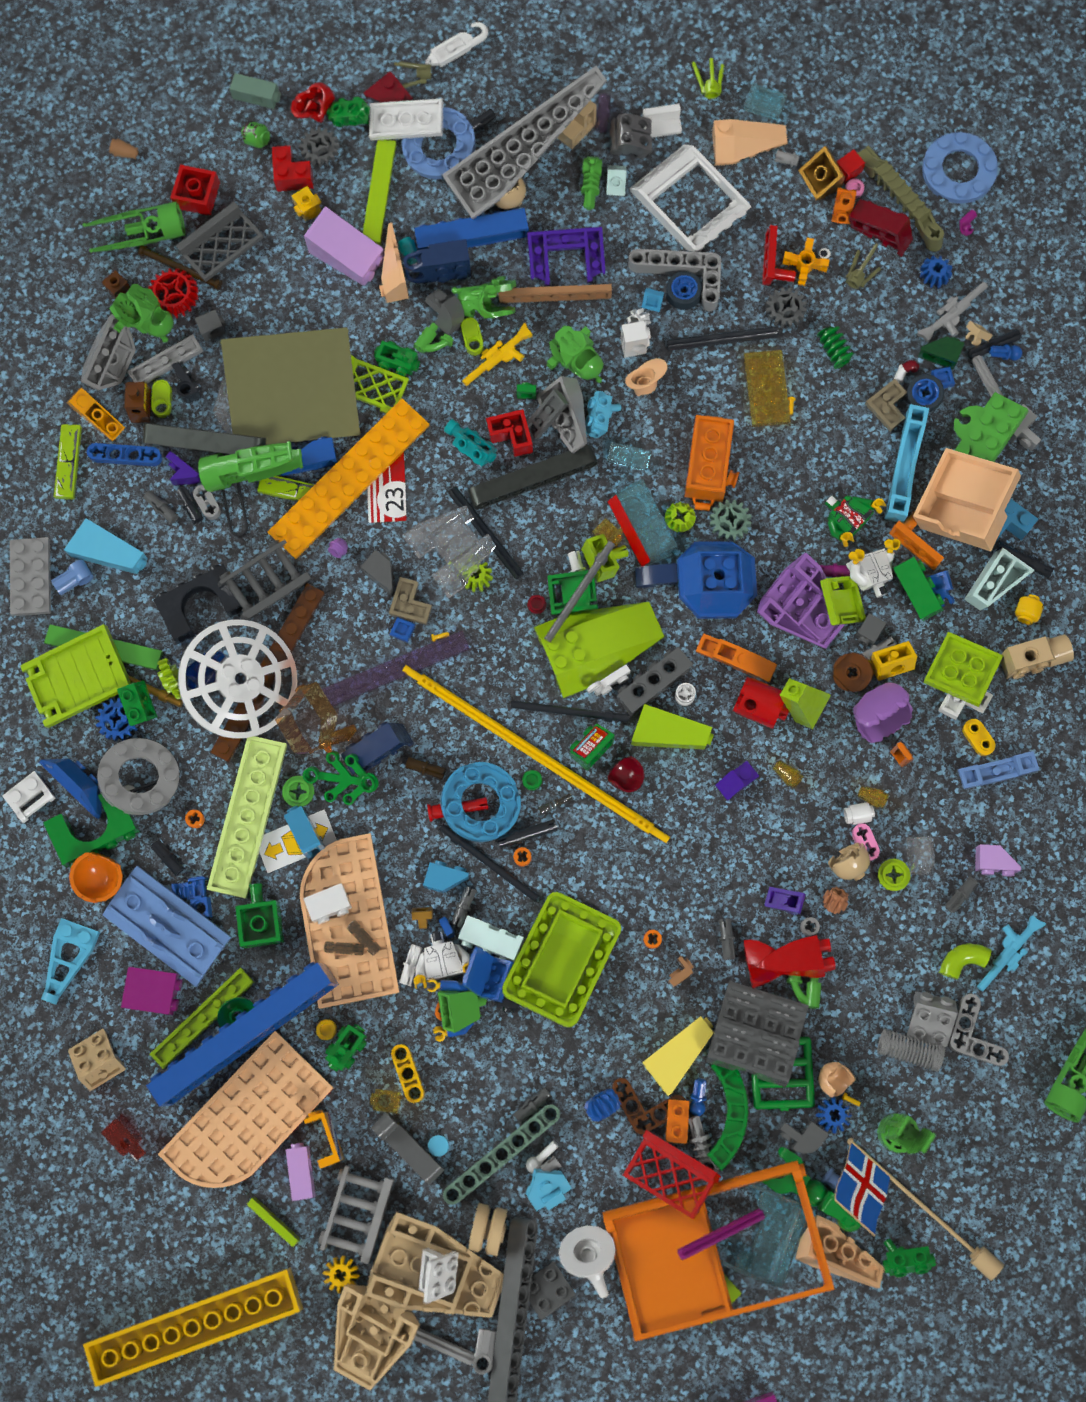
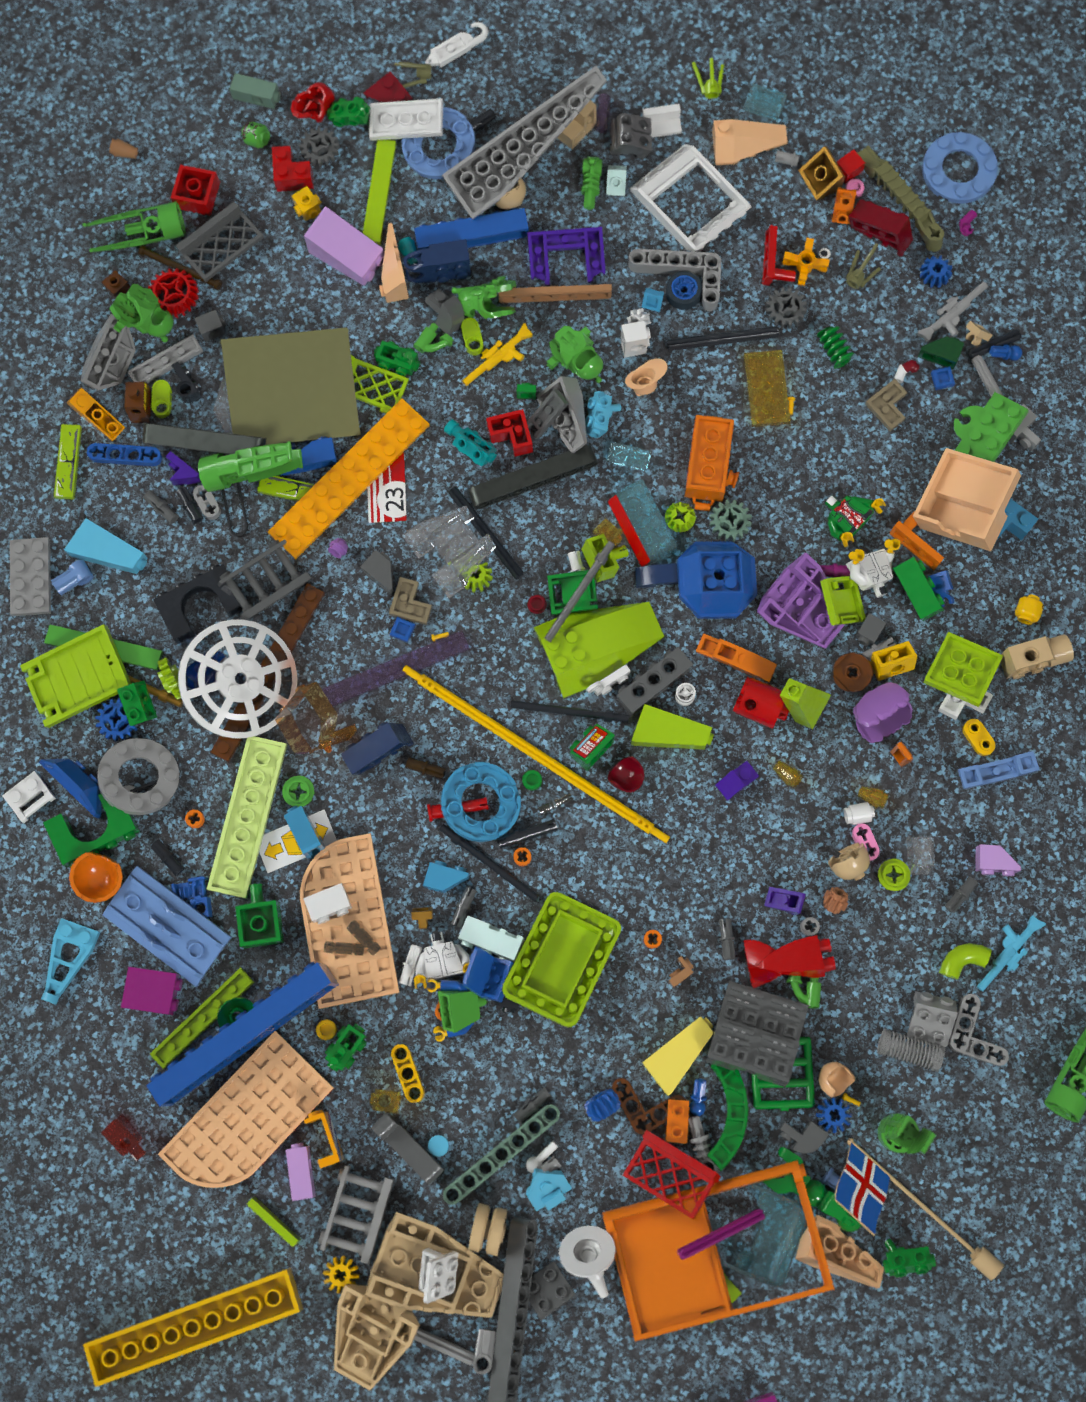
(95, 1060): tan bracket -> none
(344, 778): green plant -> none
(447, 927): blue tile -> none
(905, 465): medium azure arch -> none
(932, 385): wheel -> none
(997, 578): light aqua wedge -> none
(1038, 566): black pin -> none

